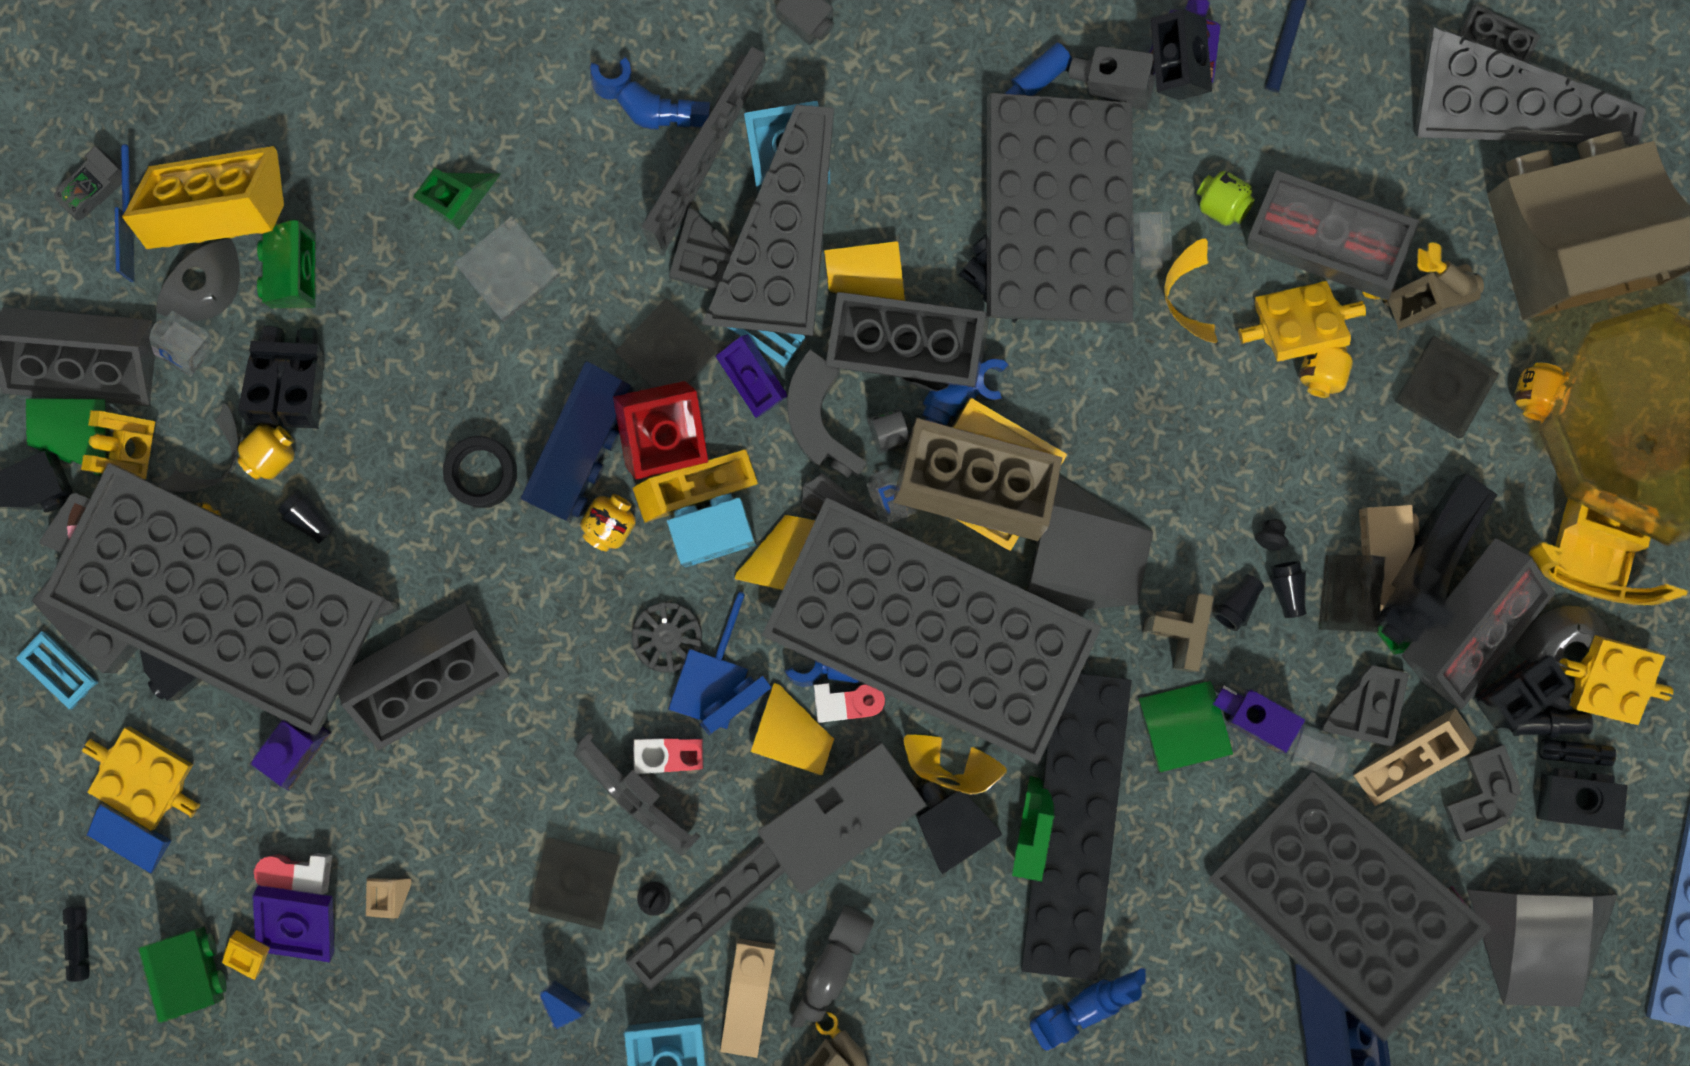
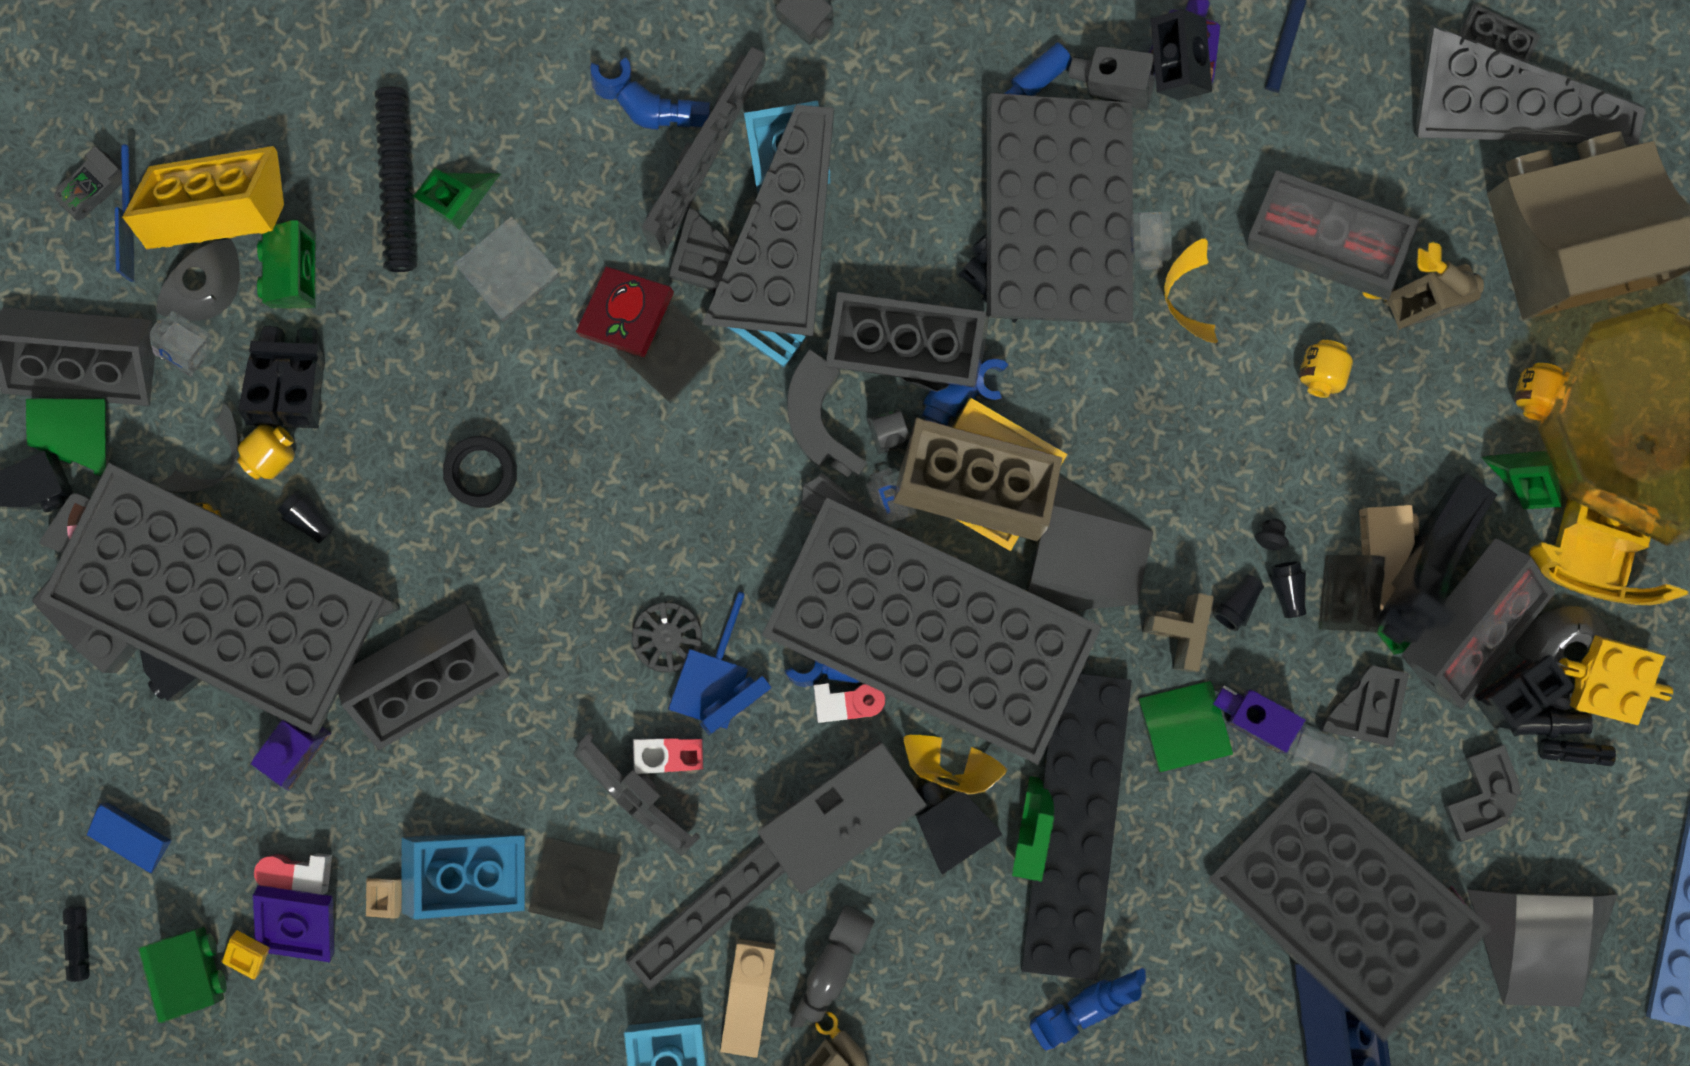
(80, 691): medium azure tile -> none
(124, 428): yellow brick -> none
(140, 778): yellow plate -> none
(395, 178): none -> black piece
(462, 875): none -> dark azure slope
(562, 1004): blue slope -> none
(577, 445): dark blue slope -> none
(608, 522): yellow head -> none
(625, 311): none -> dark red tile
(654, 898): black piece -> none
(660, 429): red brick -> none
(694, 485): yellow slope -> none
(711, 531): medium azure brick -> none
(751, 375): dark purple plate -> none
(777, 554): yellow slope -> none
(791, 734): yellow slope -> none
(866, 270): yellow slope -> none
(1225, 198): lime head -> none
(1302, 321): yellow plate -> none
(1417, 757): tan slope -> none
(1446, 387): clear smoke plate -> none
(1529, 477): none -> green slope
(1604, 805): black brick -> none

